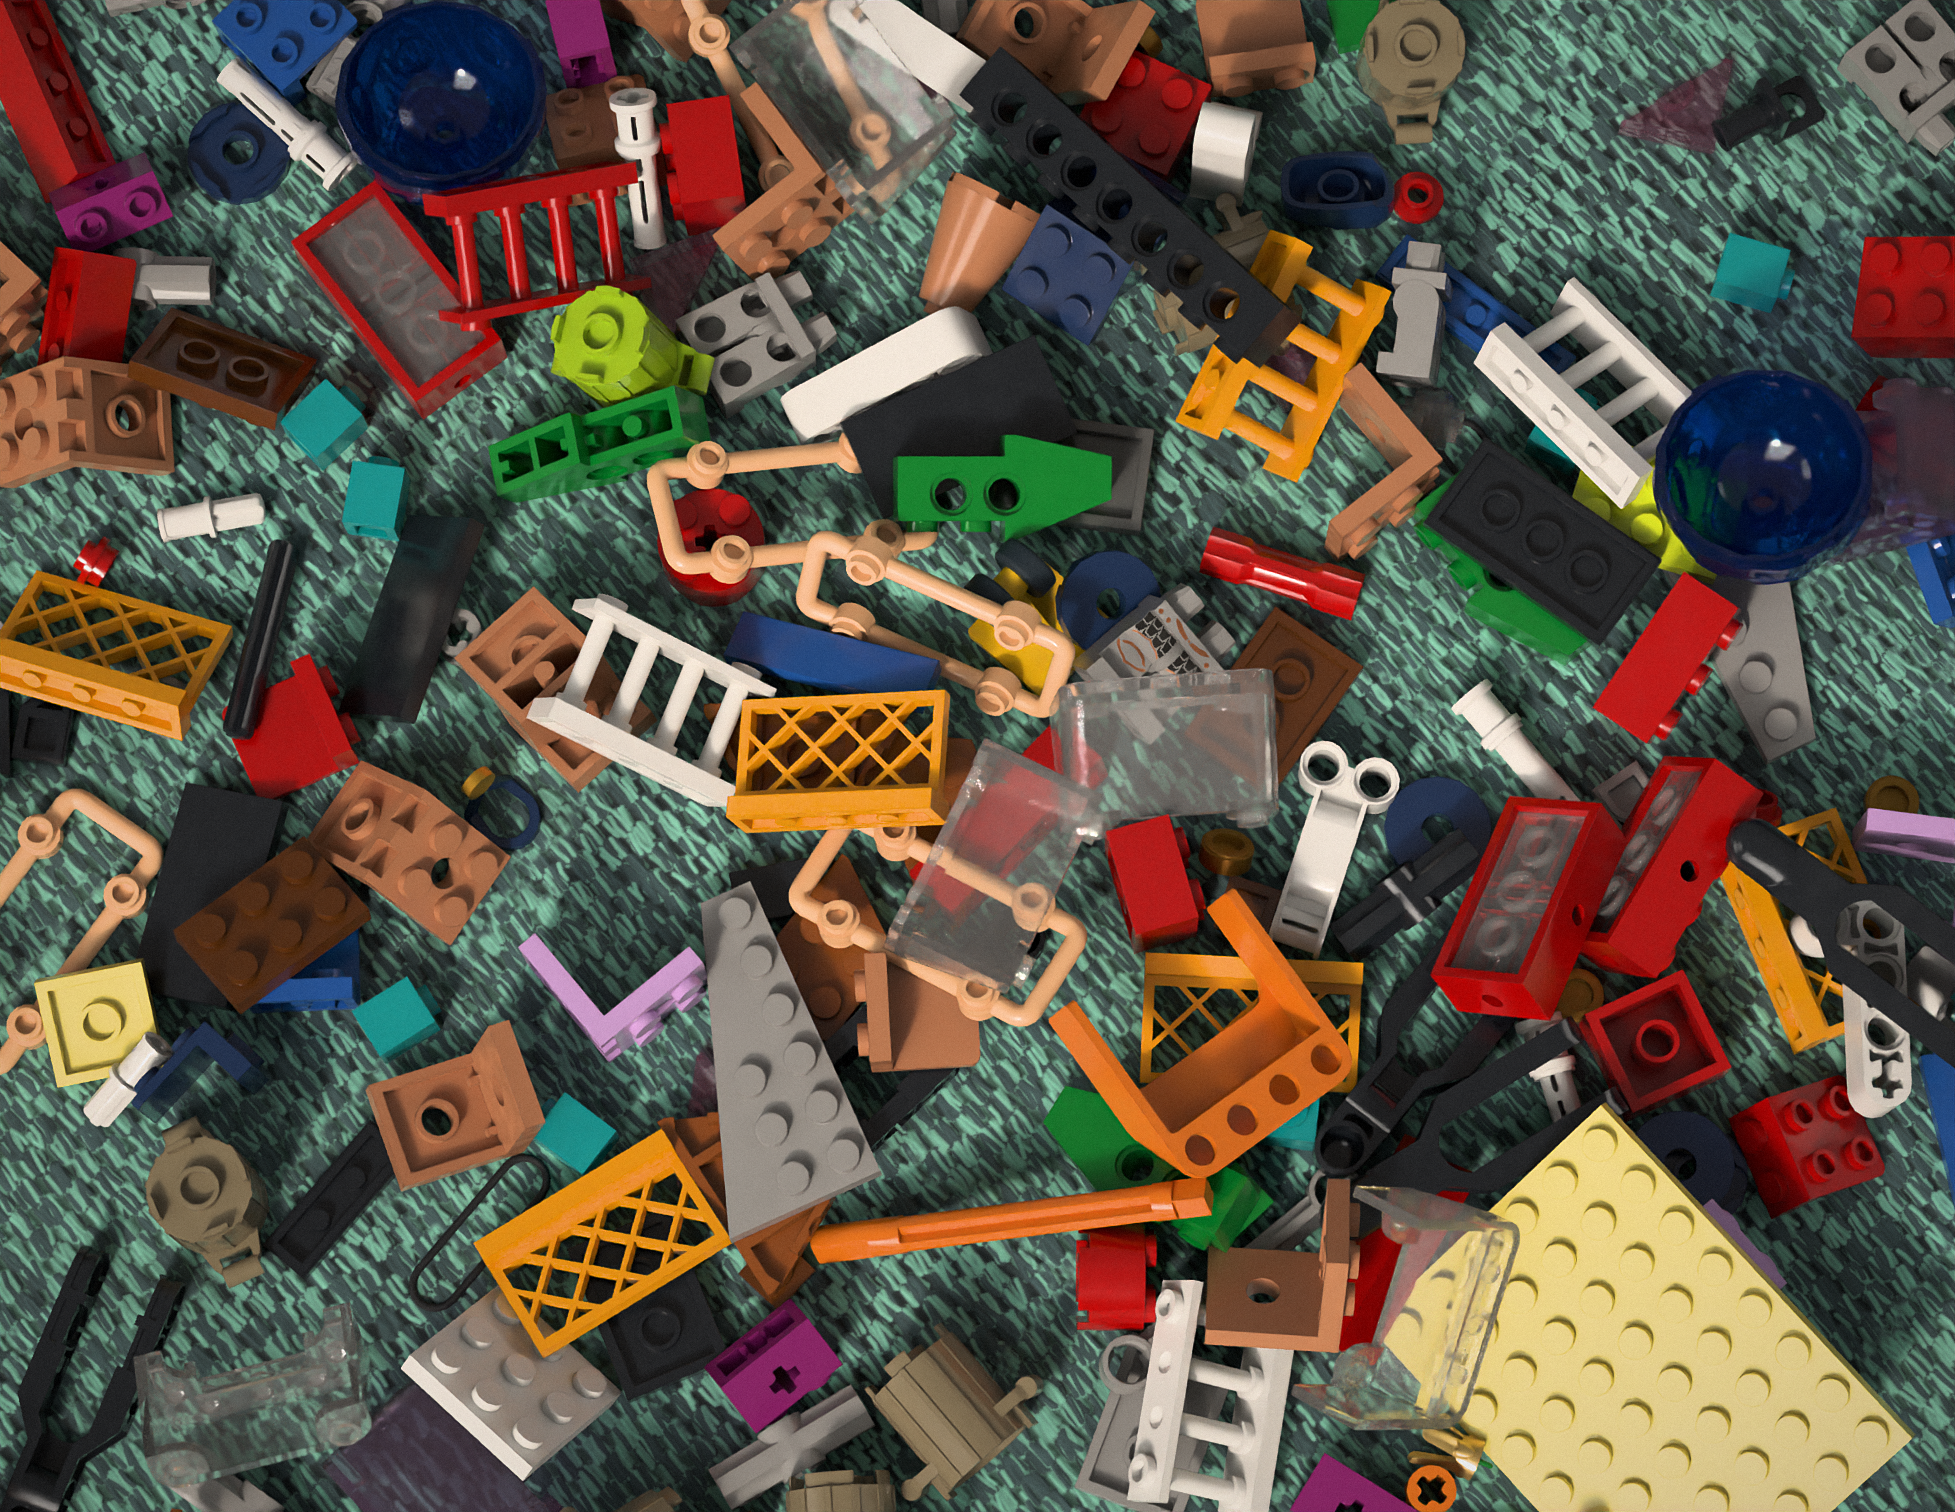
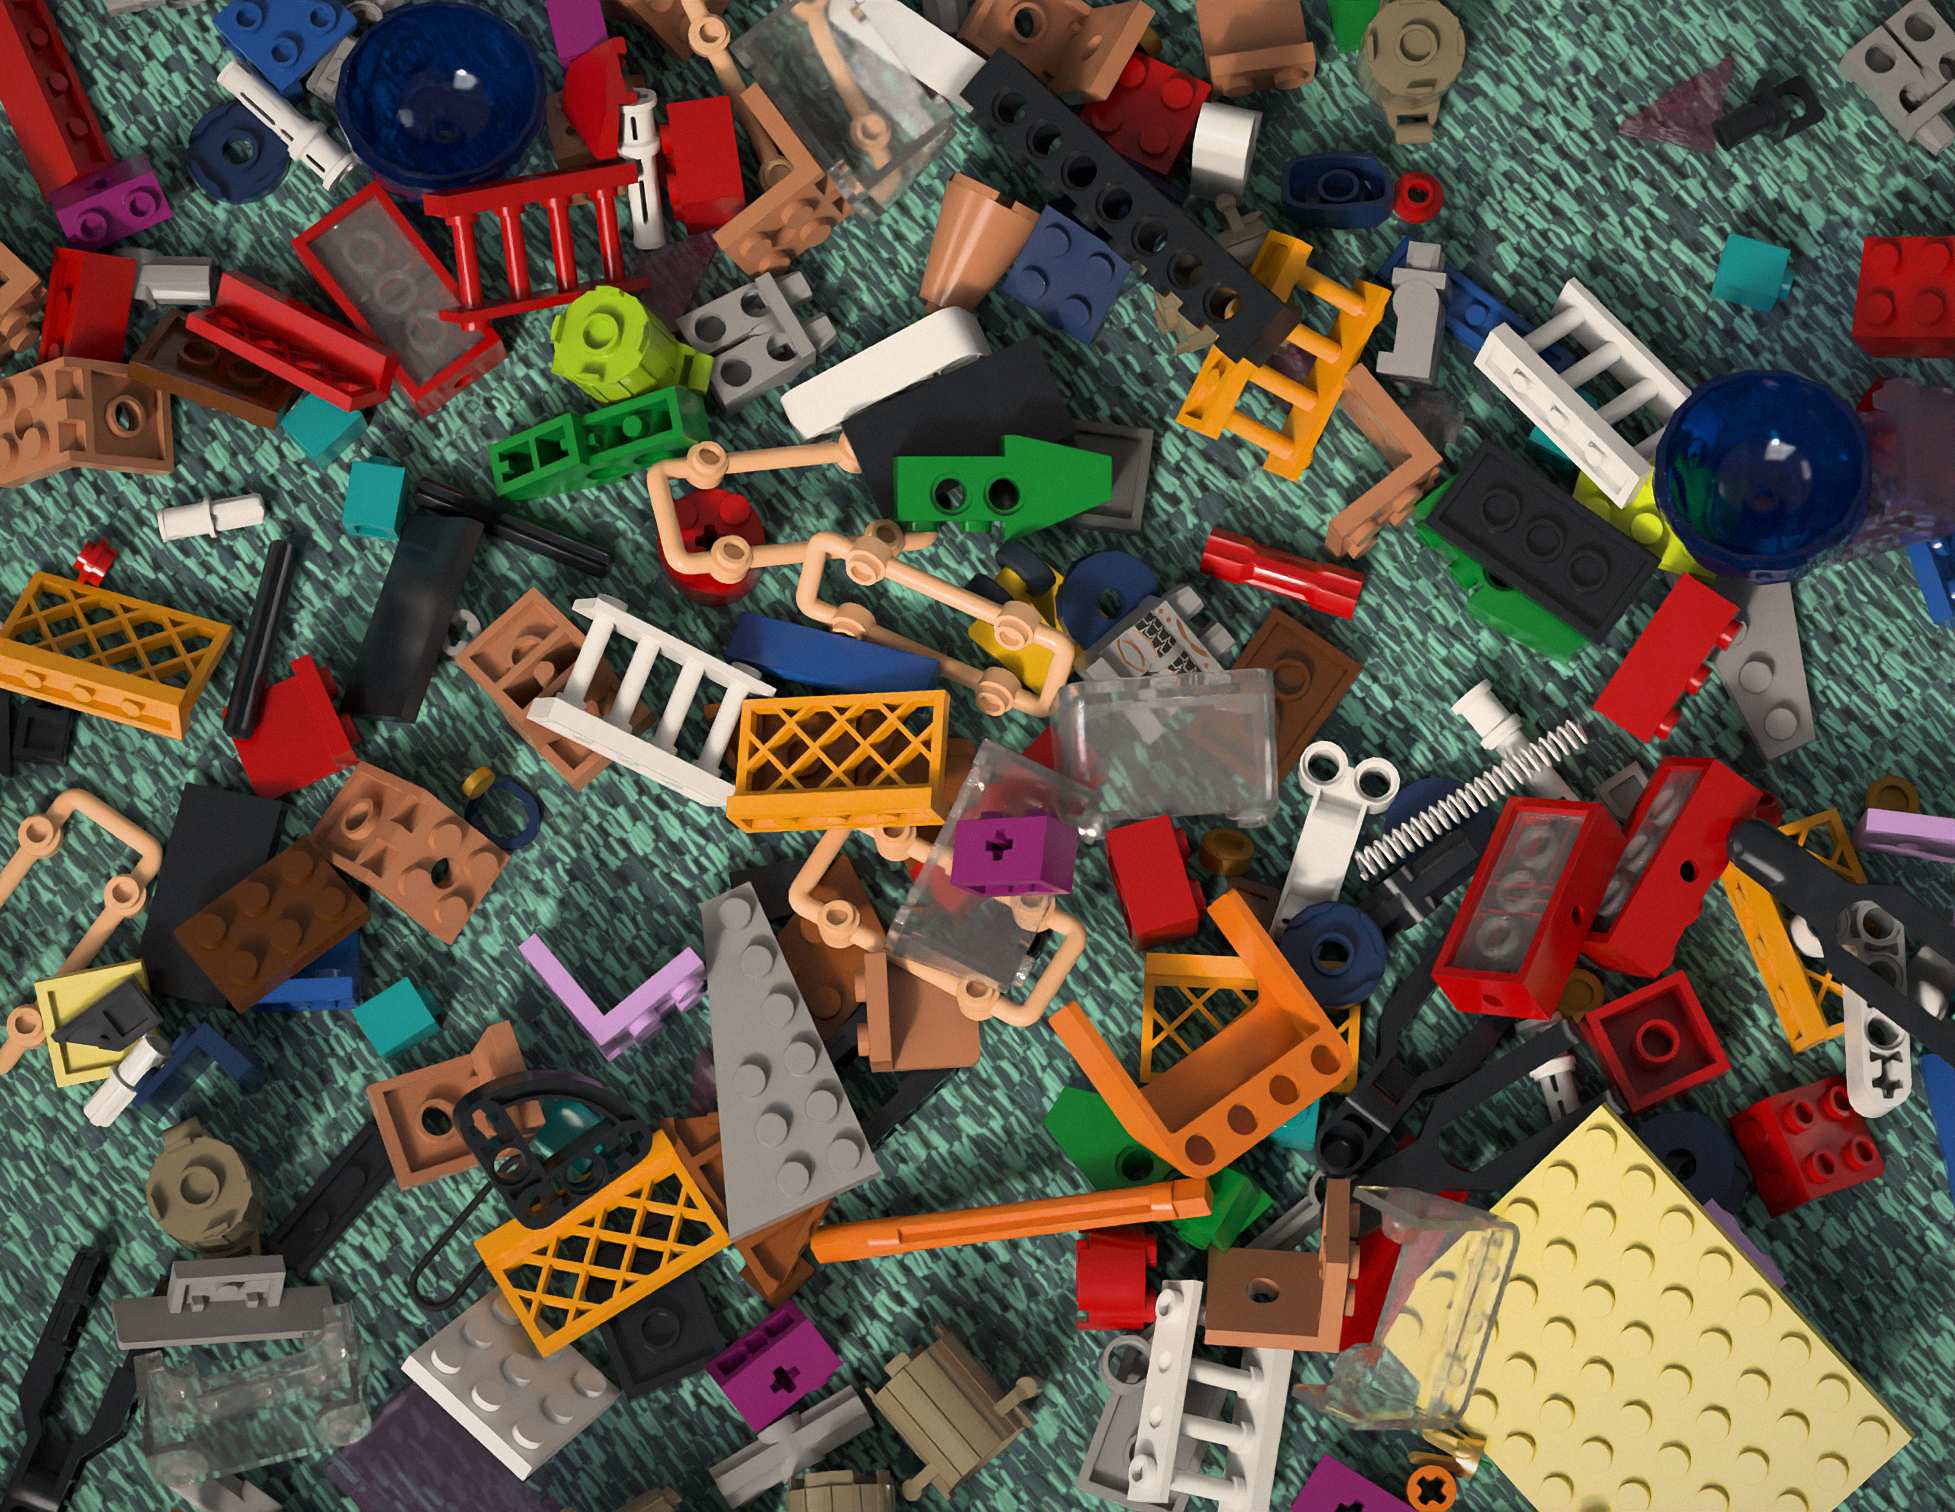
(113, 1019): none -> black tile
(221, 1304): none -> light grey bracket
(296, 343): none -> red fence
(514, 527): none -> black axle
(530, 1174): none -> black beam
(593, 96): none -> red slope
(1014, 854): none -> magenta brick
(1356, 933): none -> dark blue tile
(1468, 797): none -> white piece

